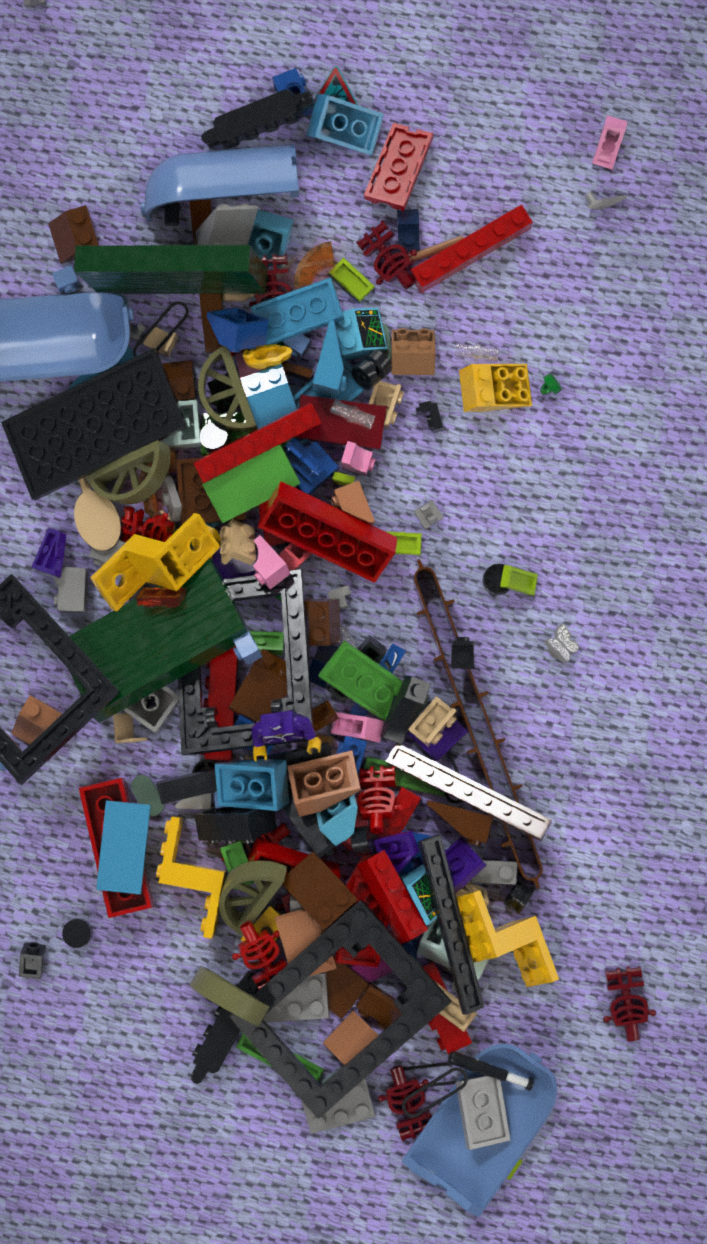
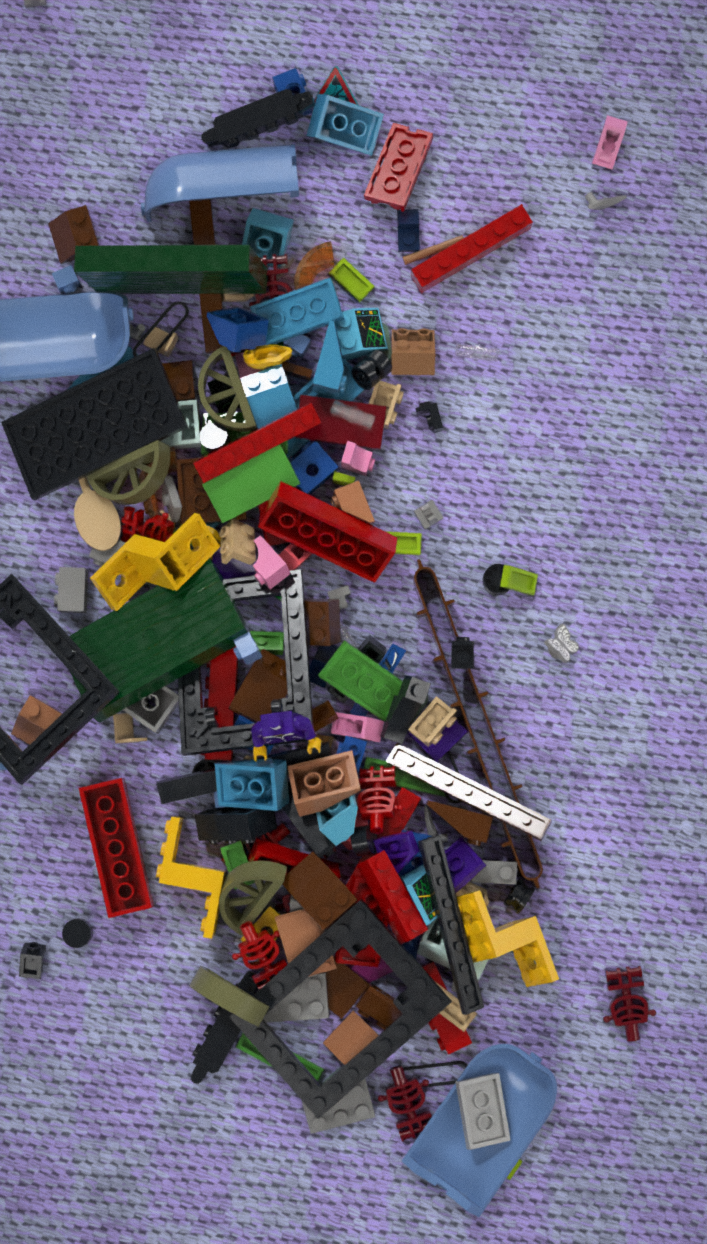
(51, 553): dark purple wing -> none
(123, 847): dark azure tile -> none
(147, 794): sand green tile -> none
(161, 596): clear red plate -> none
(171, 214): black piece -> none
(196, 802): white sticker -> none
(227, 225): light grey slope -> none
(303, 460): blue hinge -> none
(397, 269): dark red torso -> none
(431, 829): none -> light grey bar
(441, 1099): black piece -> none
(478, 1066): black piece -> none
(494, 387): yellow slope -> none
(552, 384): green tile -> none

